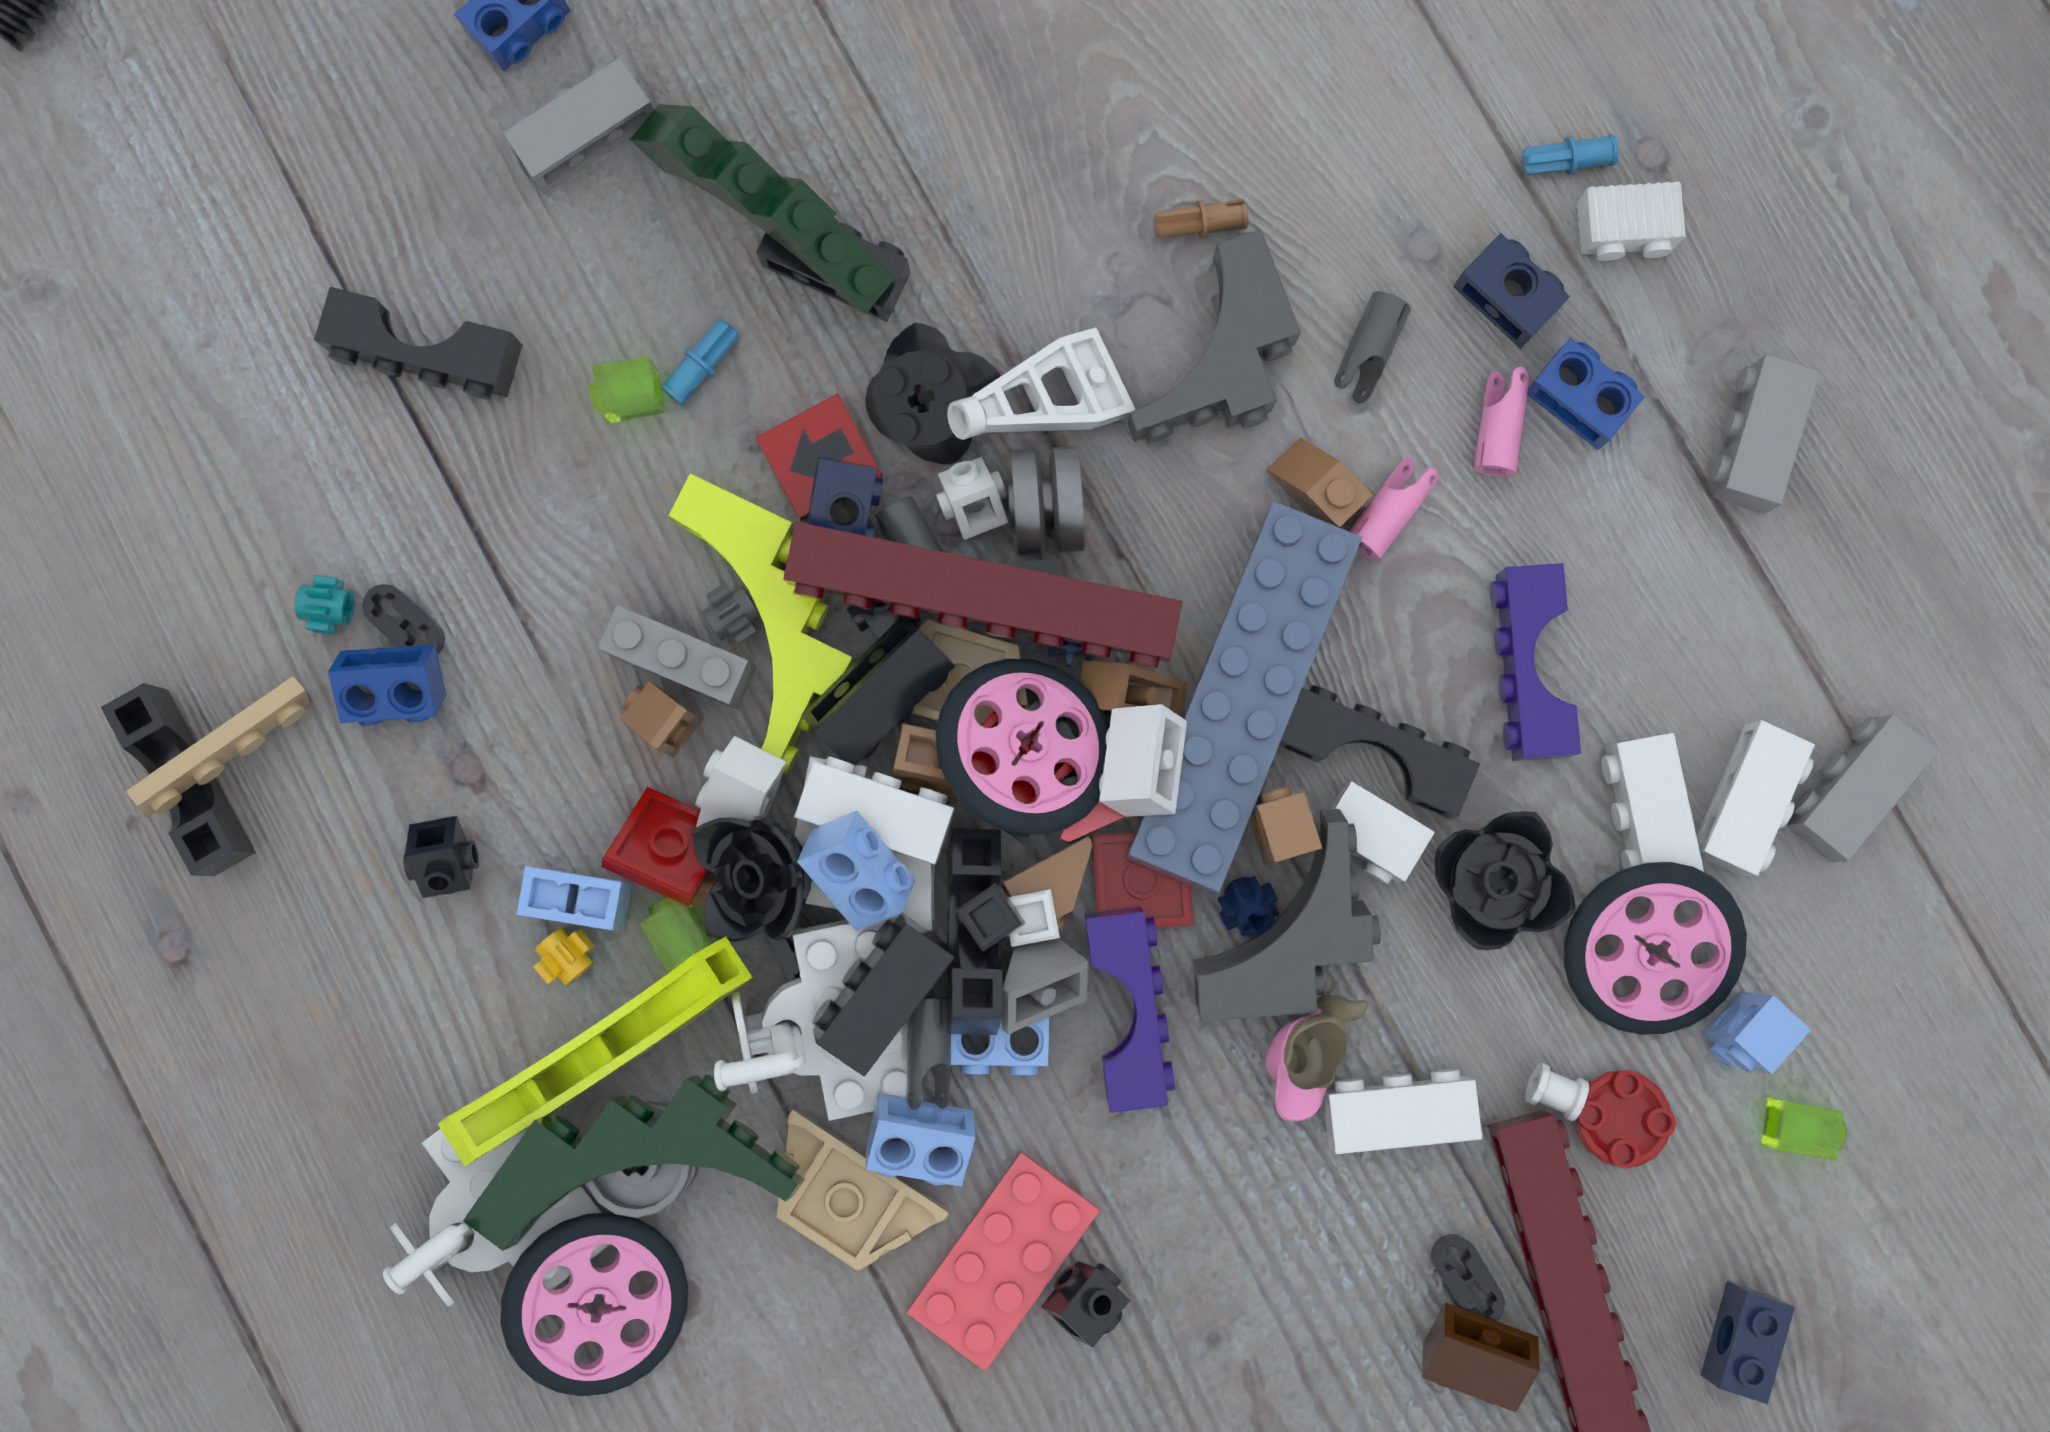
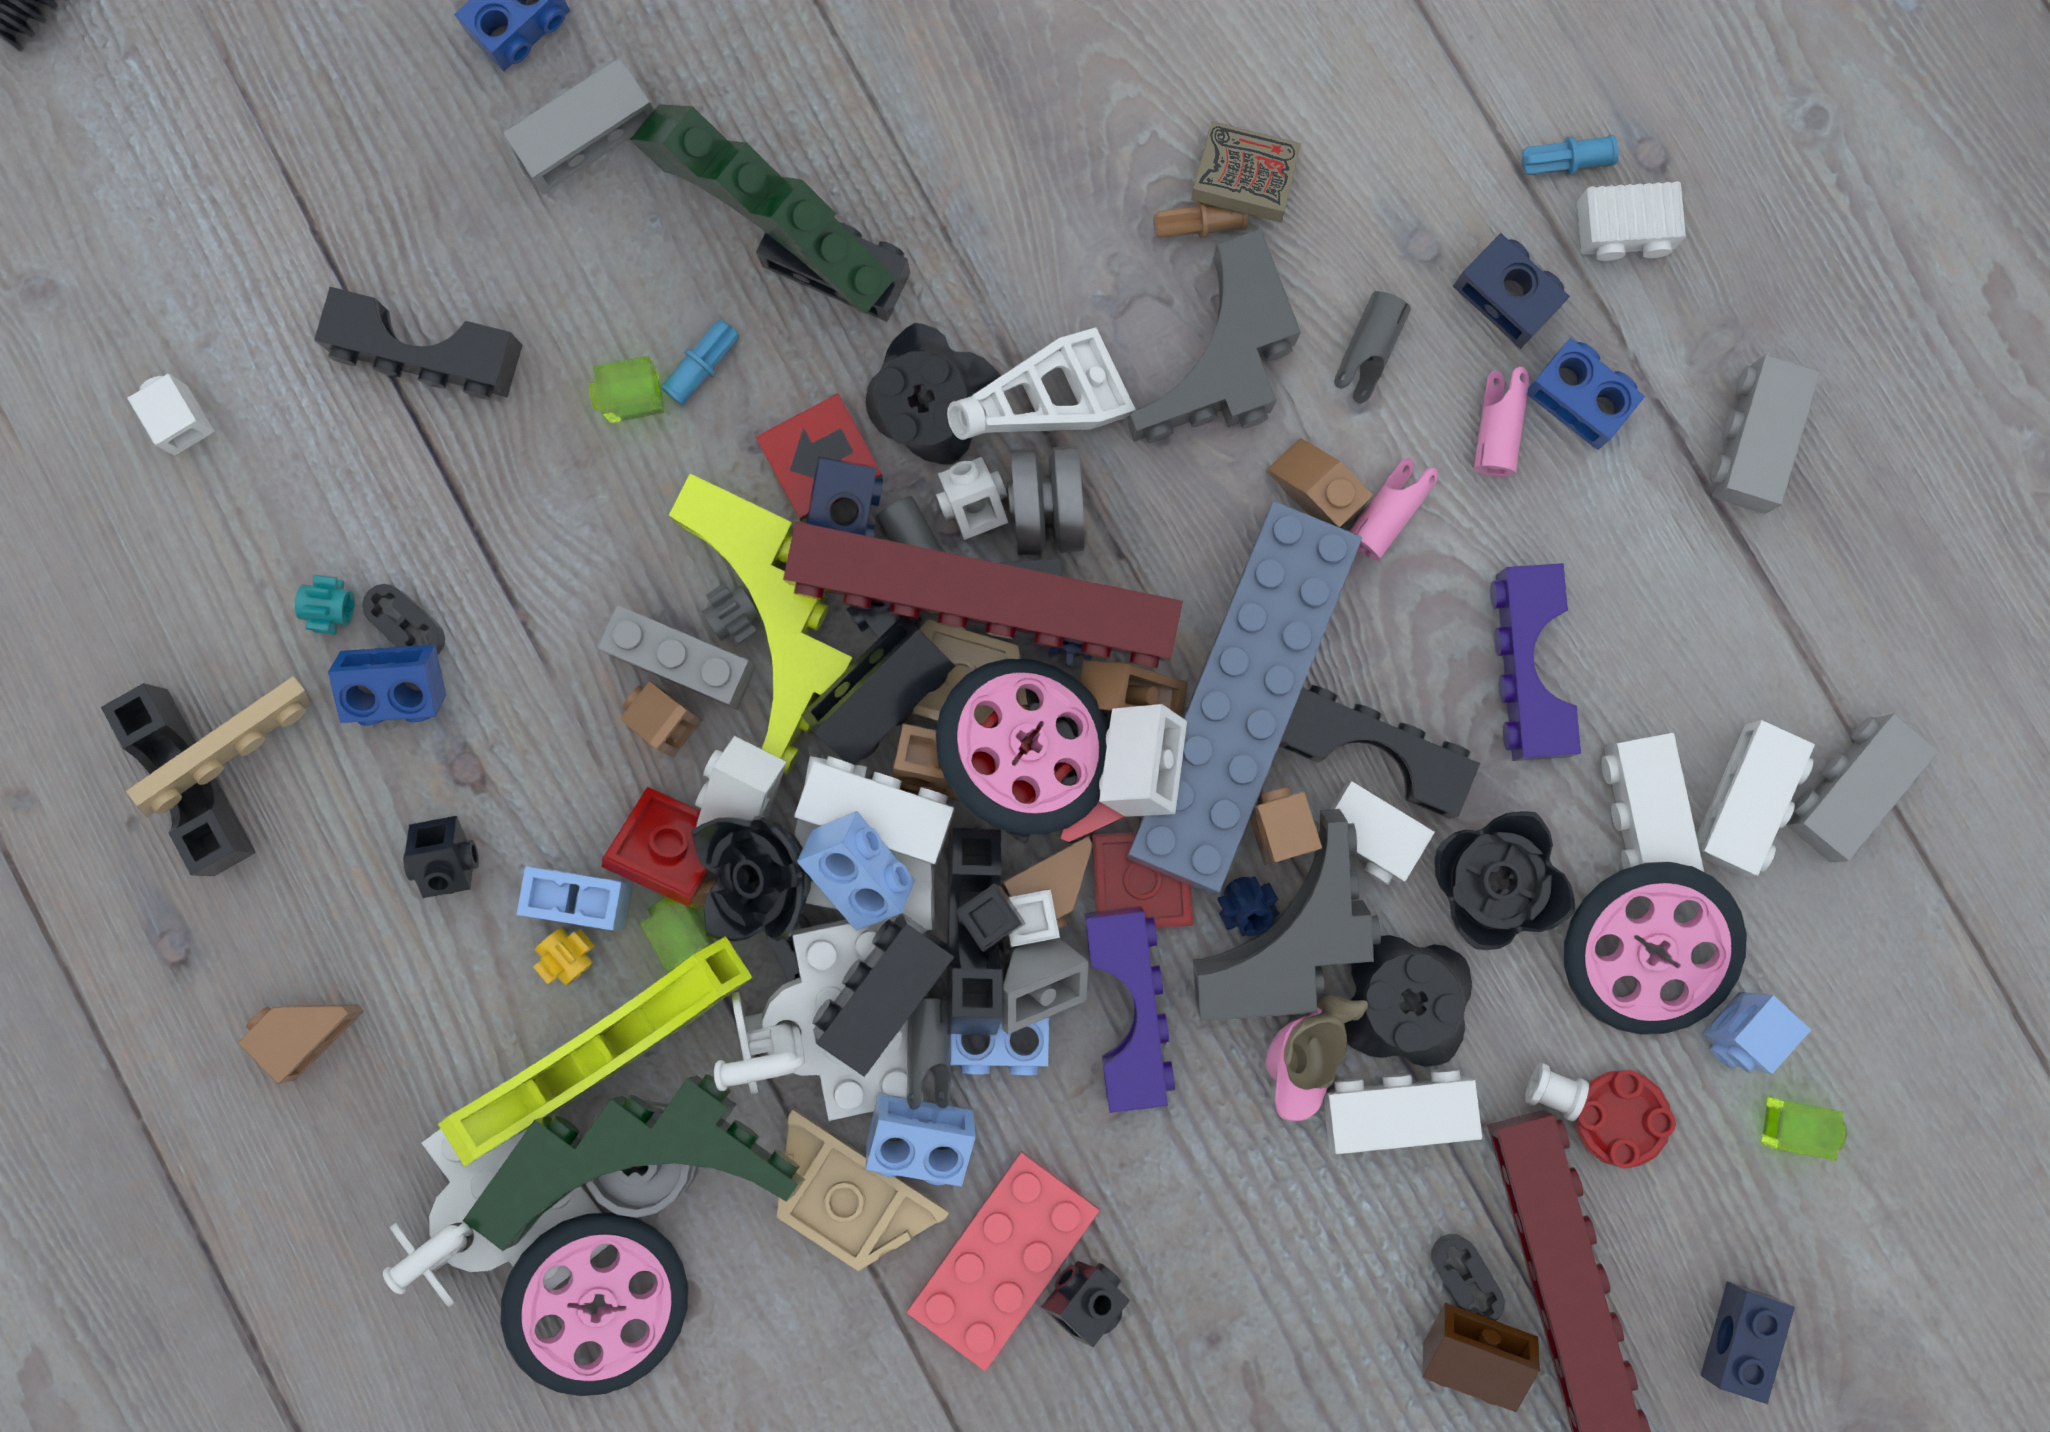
(170, 414): none -> white brick
(294, 1036): none -> medium nougat slope
(1246, 171): none -> dark tan tile
(1437, 1027): none -> black brick

